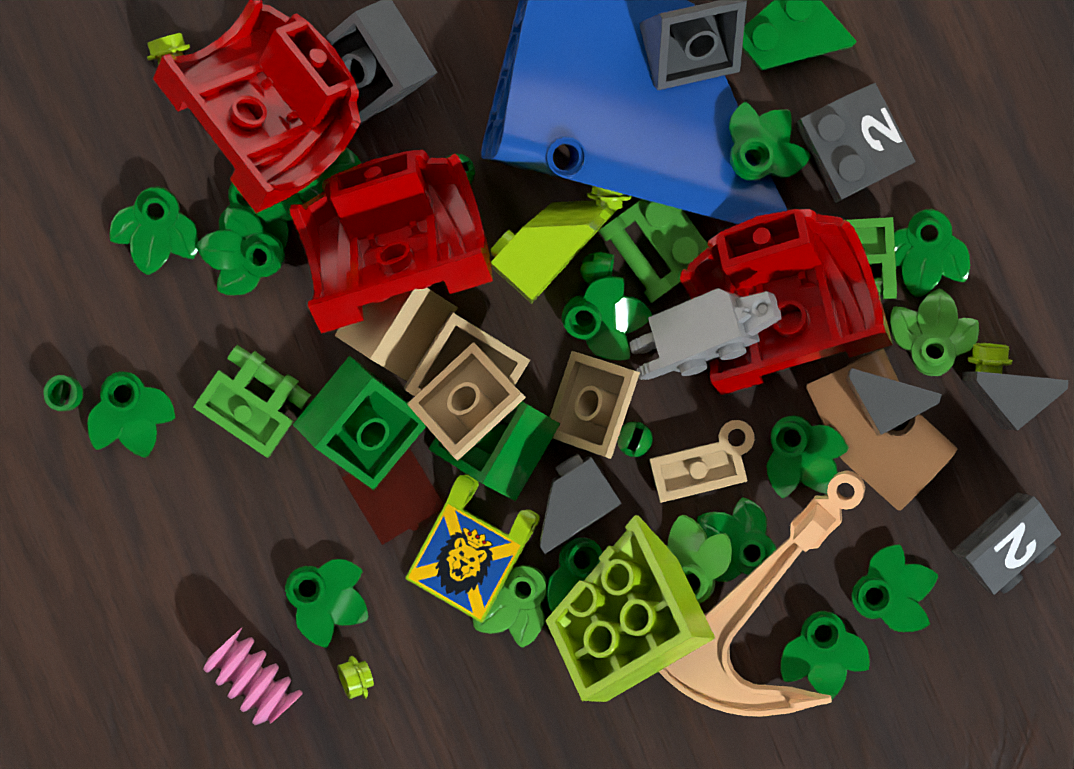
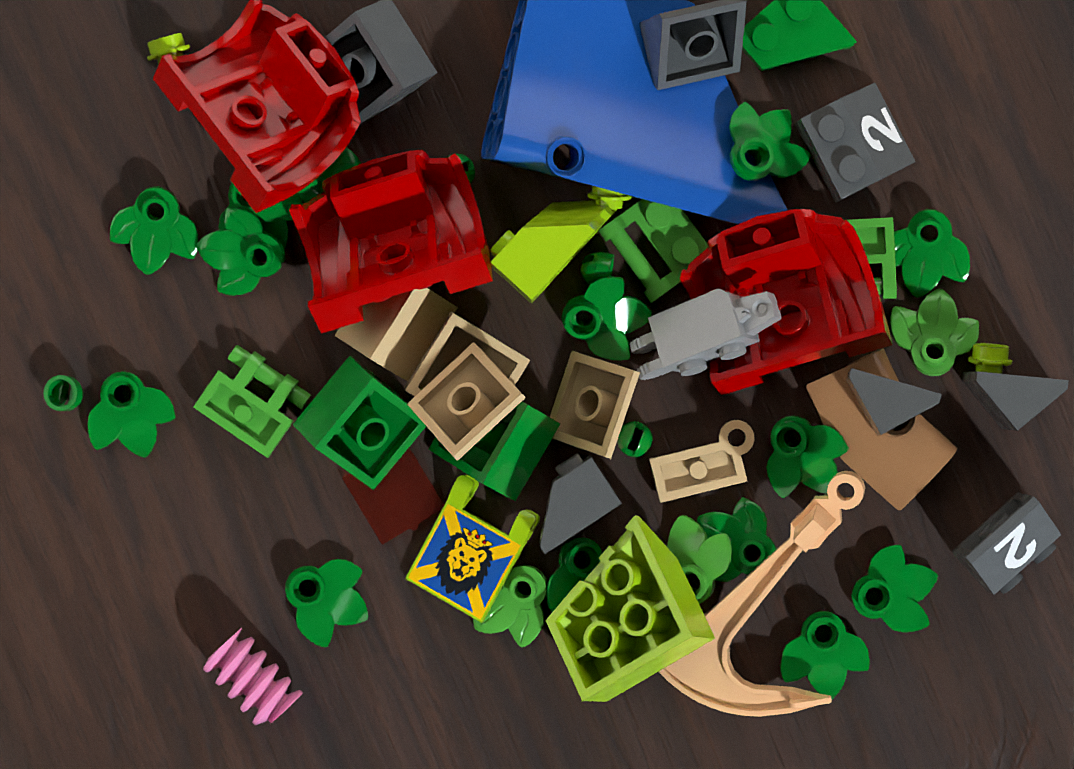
(355, 678): lime plate -> none

